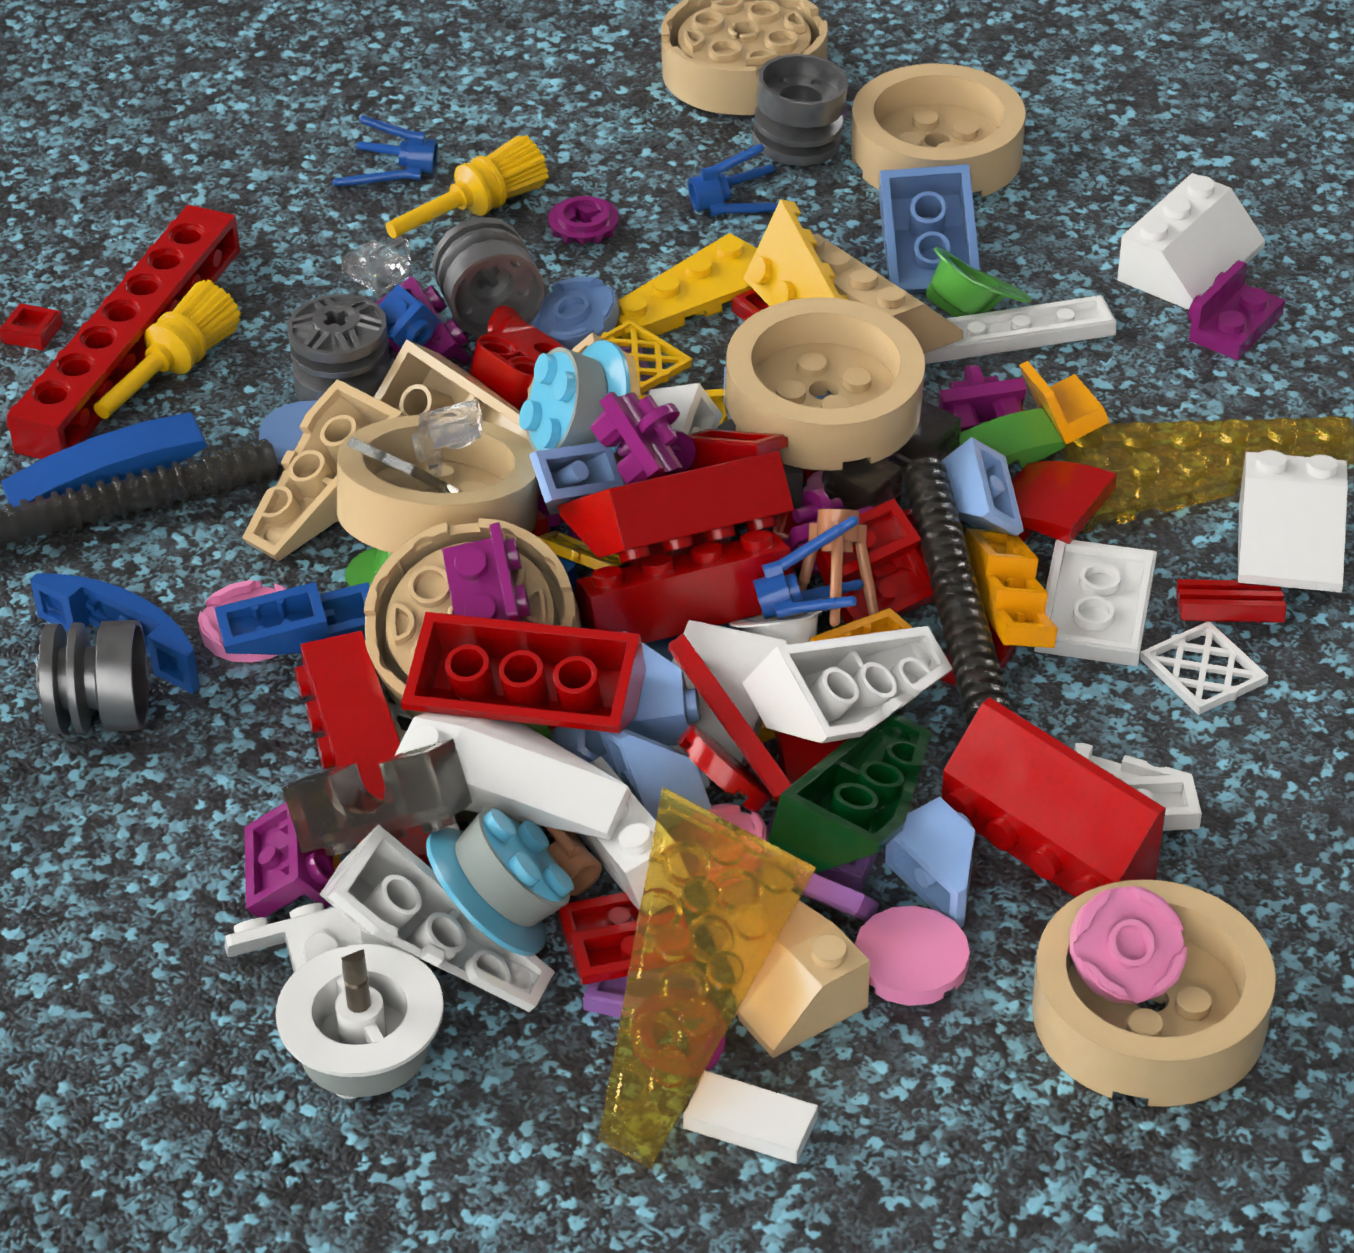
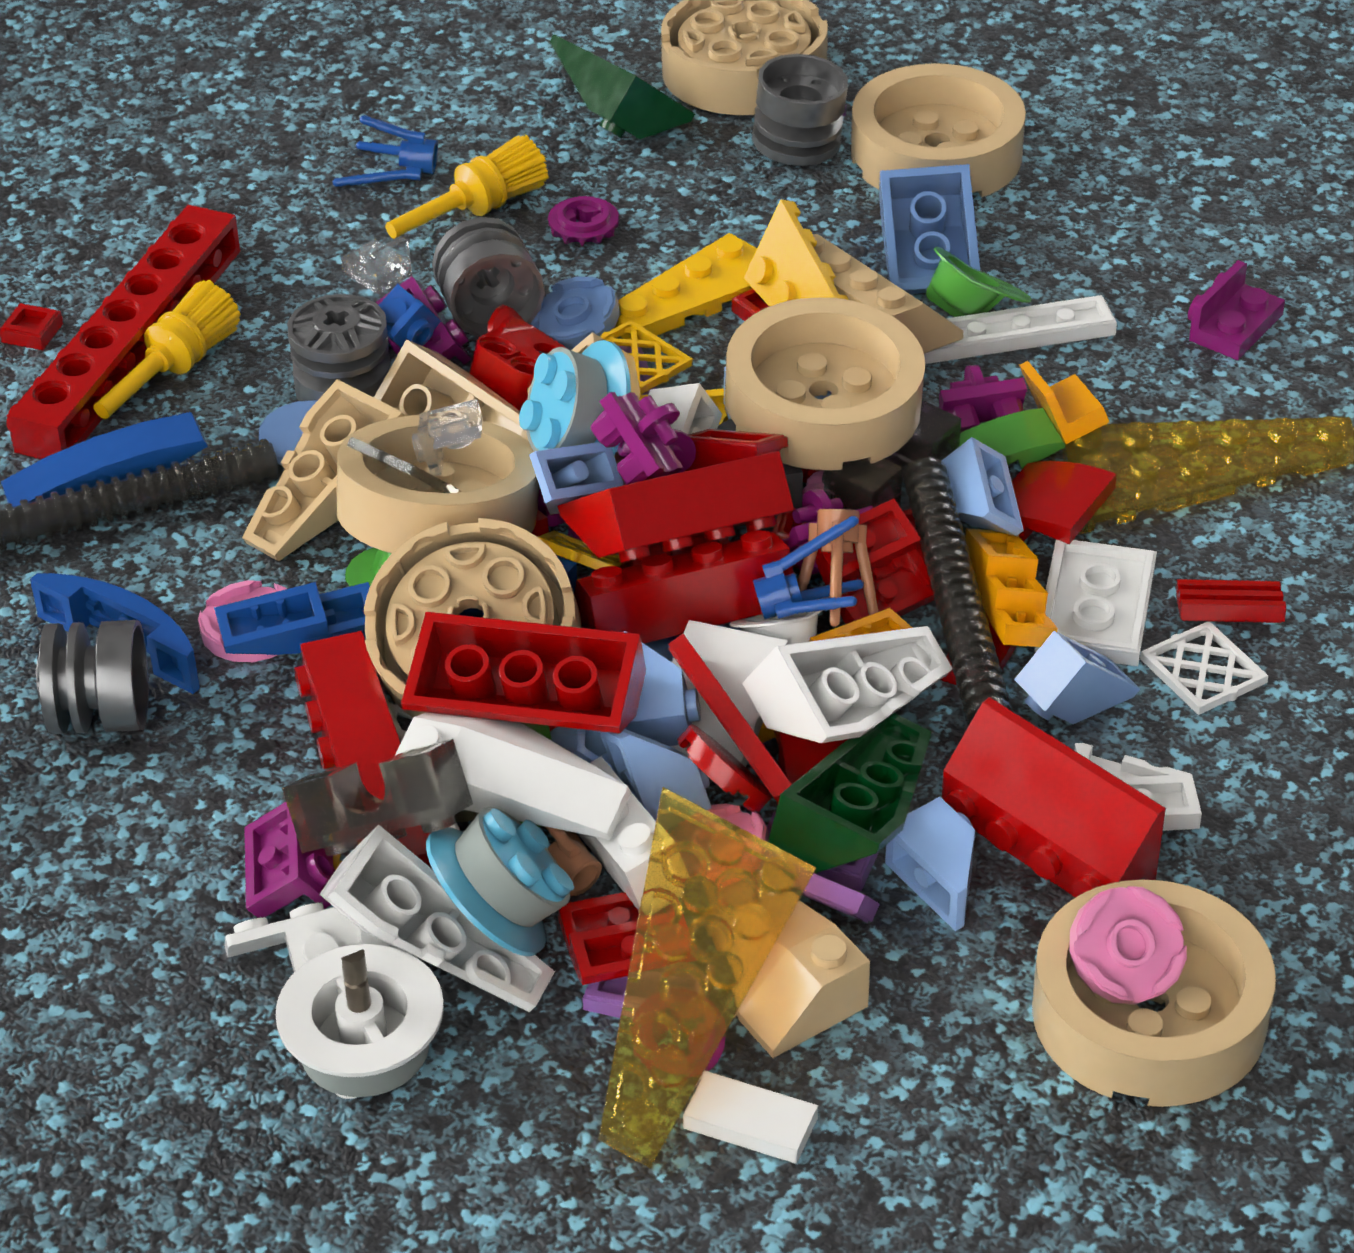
(483, 578): magenta bracket -> none
(618, 95): none -> dark green wedge
(712, 187): blue plant -> none
(914, 954): bright pink tile -> none
(1072, 681): none -> light blue slope
(1188, 241): white slope -> none
(1292, 521): white slope -> none

